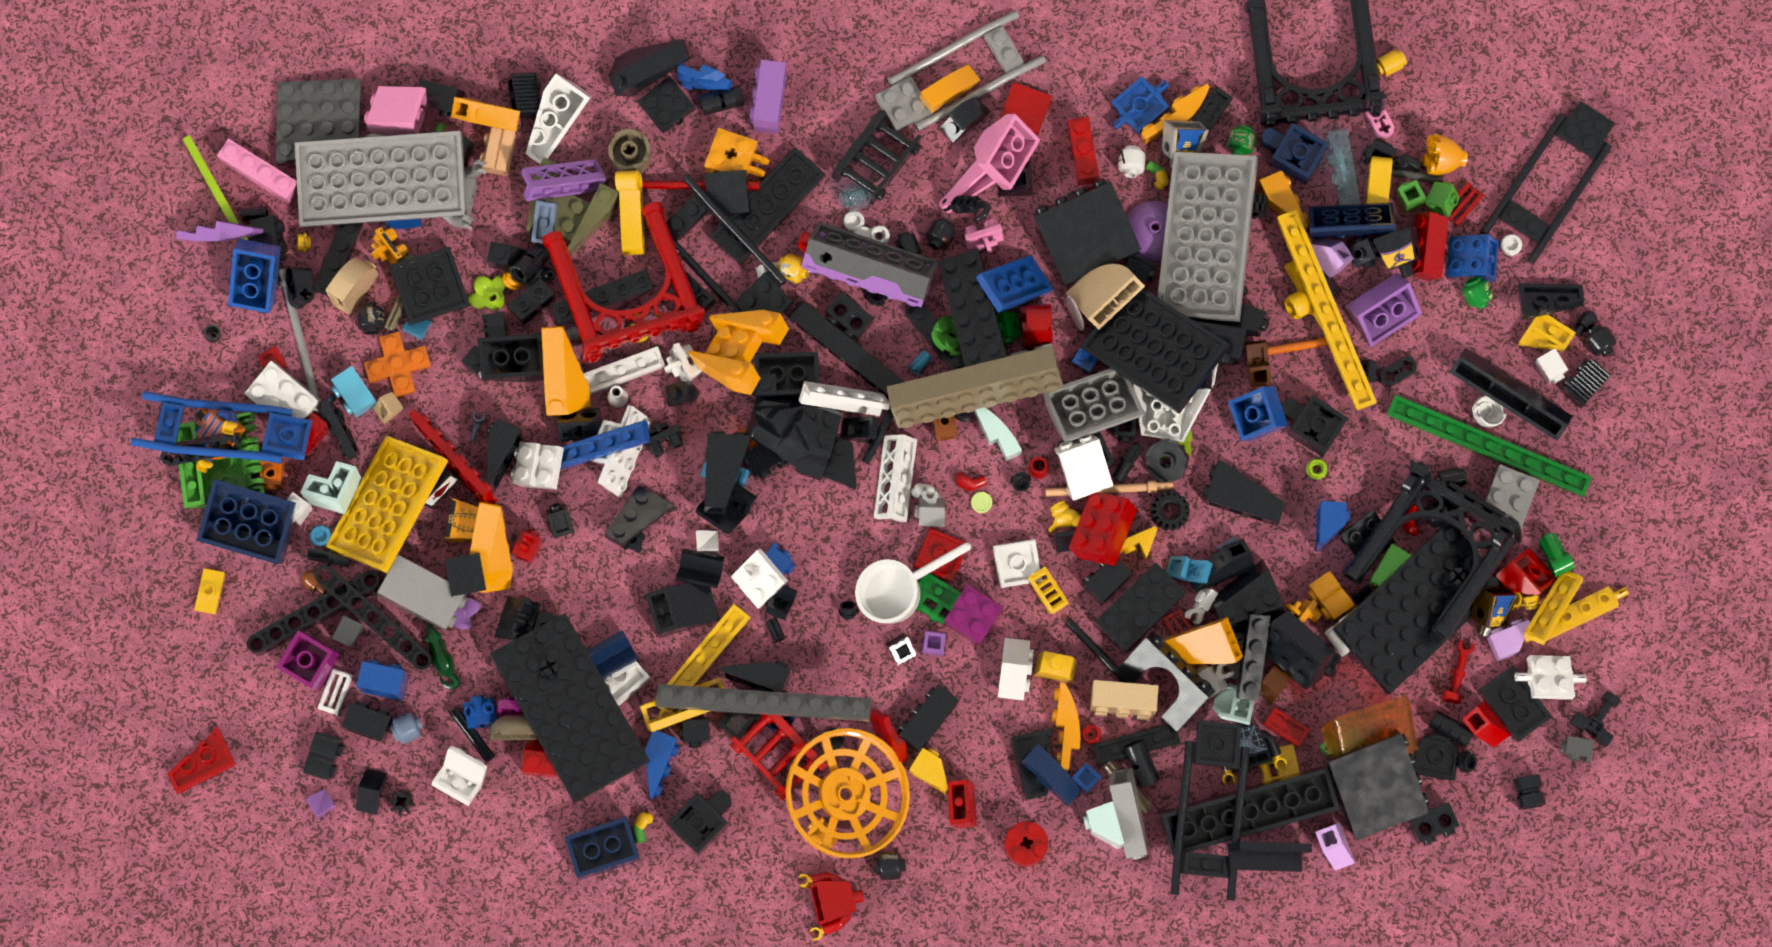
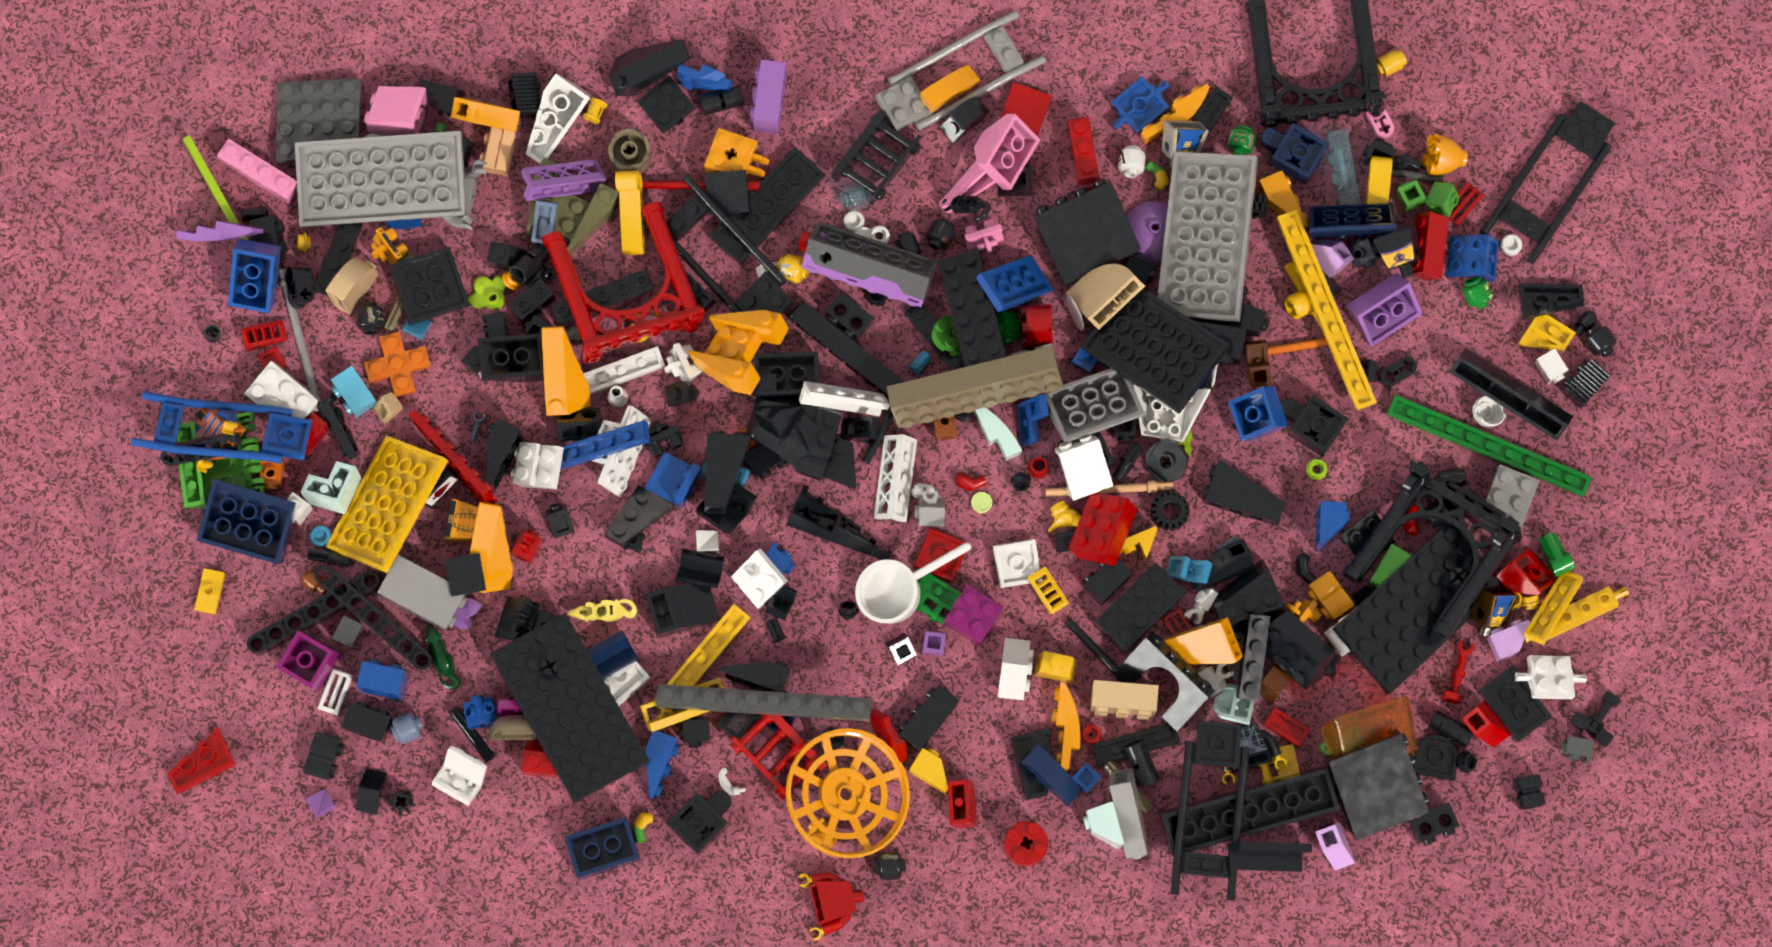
(265, 342): none -> red slope
(533, 323): none -> black bracket
(595, 110): none -> yellow bush
(606, 611): none -> light yellow animal
(673, 479): none -> blue bracket
(726, 785): none -> white piece
(821, 521): none -> black wedge
(1028, 414): none -> blue plate
(1302, 568): none -> black arm

